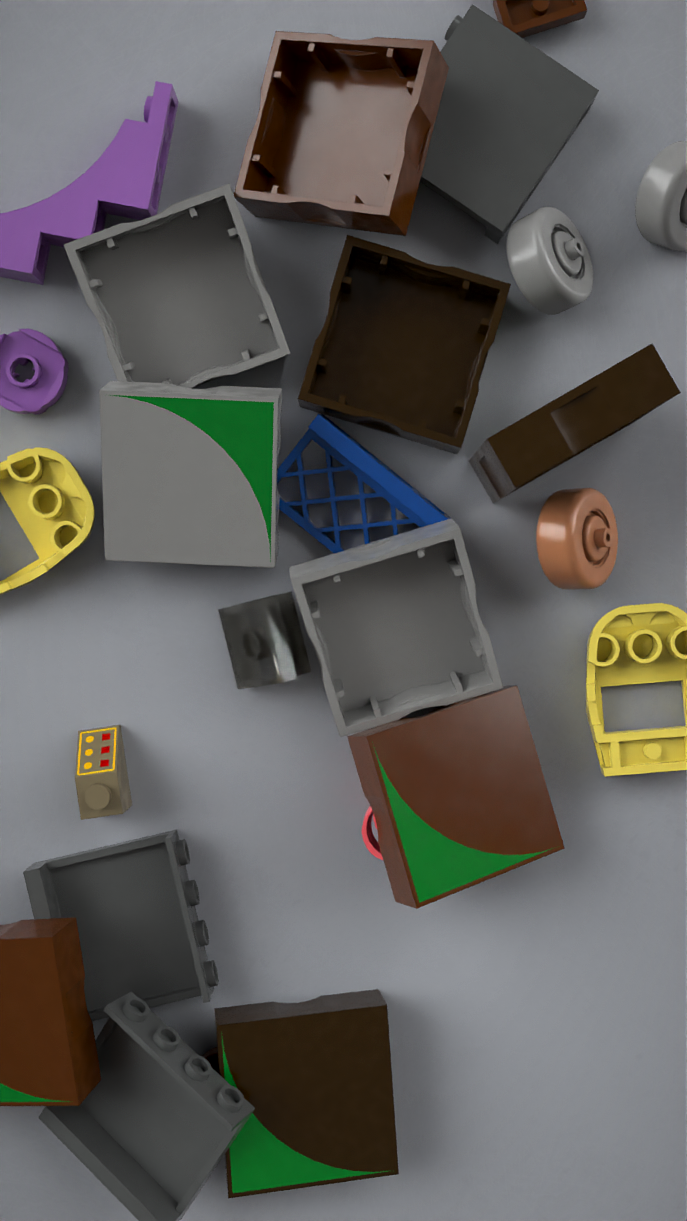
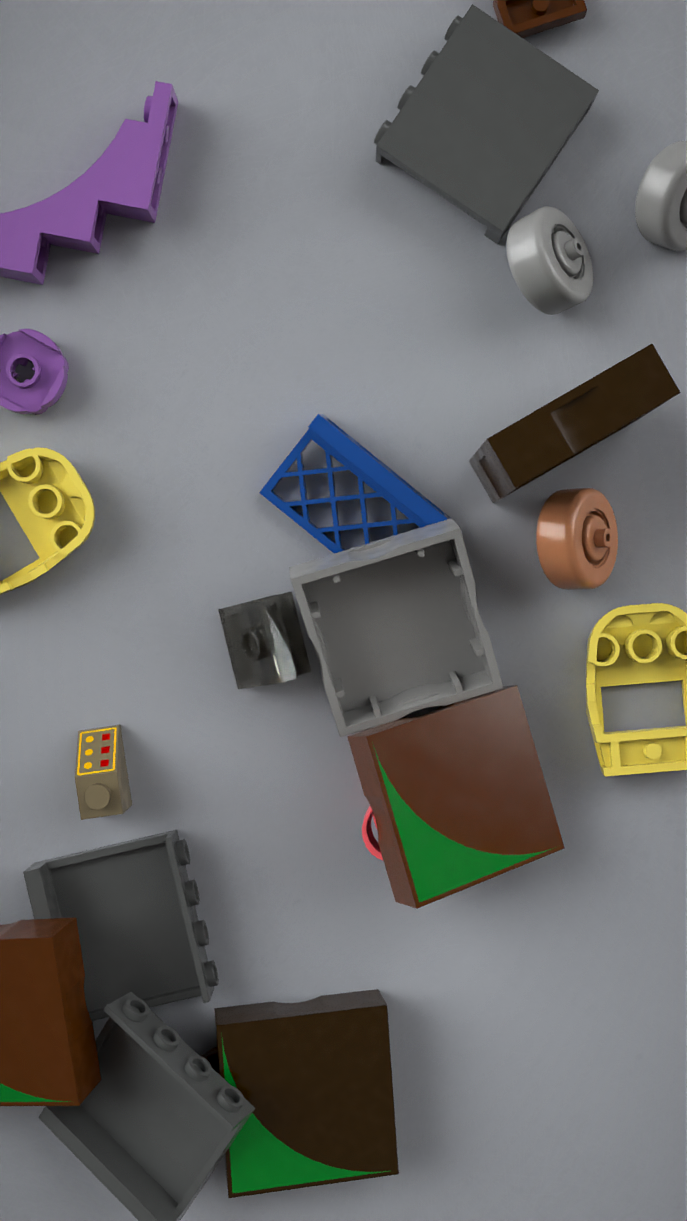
(179, 294): light grey tile -> none
(190, 473): light grey tile -> none
(342, 131): reddish brown tile -> none
(403, 345): dark brown tile -> none

